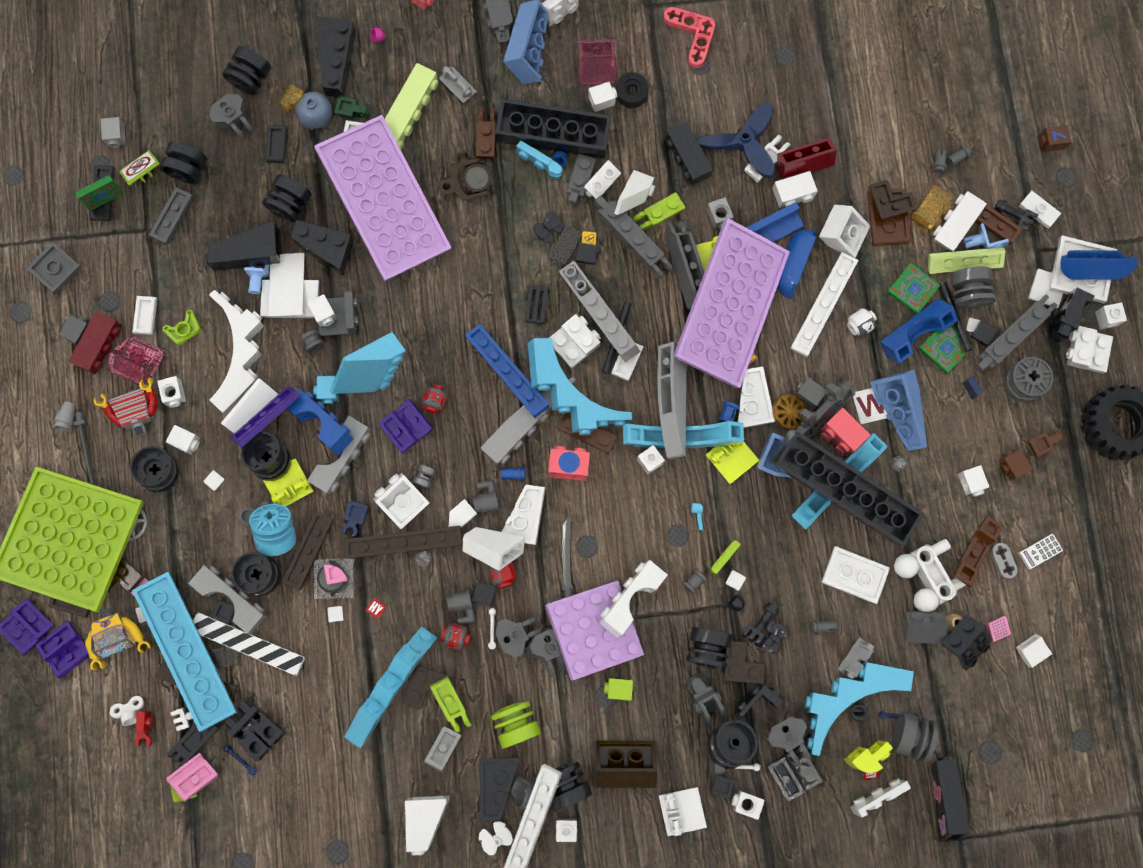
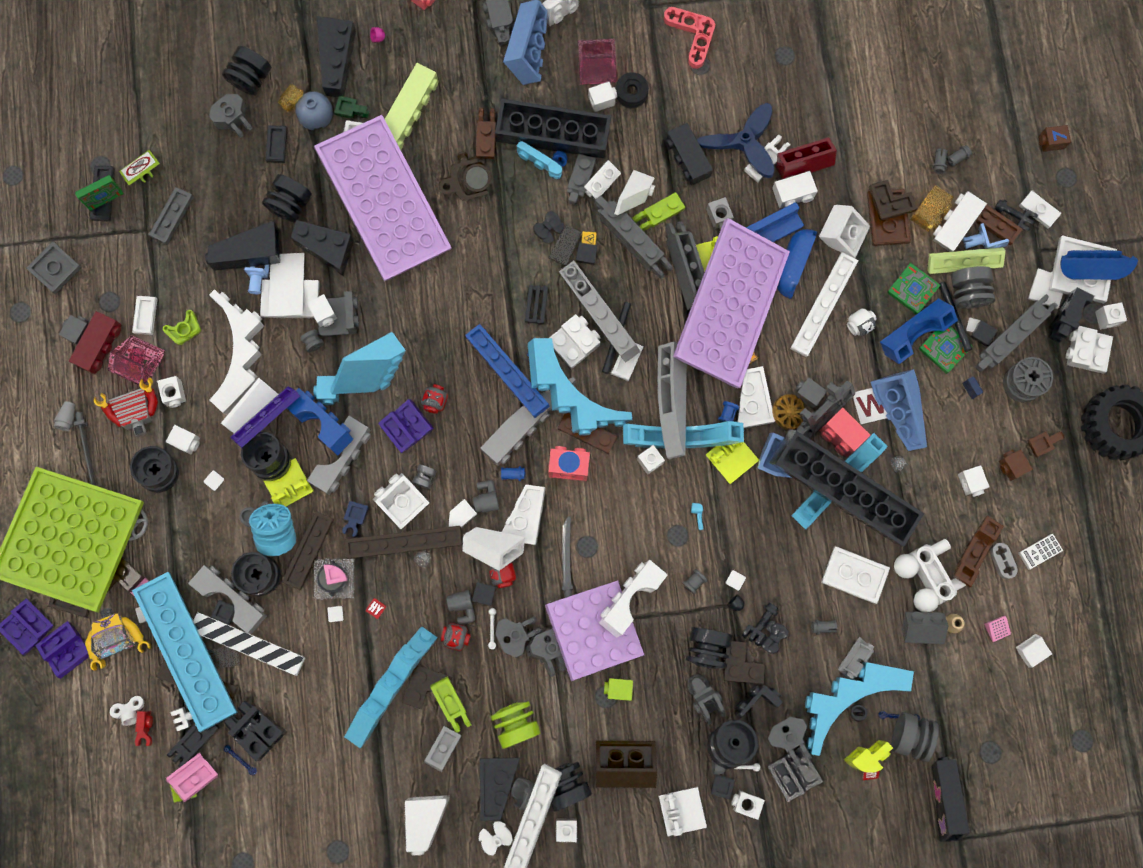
(113, 132): light grey brick -> none
(183, 163): black wheel -> none
(457, 84): light grey hinge -> none
(724, 557): lime tile -> none
(874, 801): white wing -> none
(967, 641): black bracket -> none

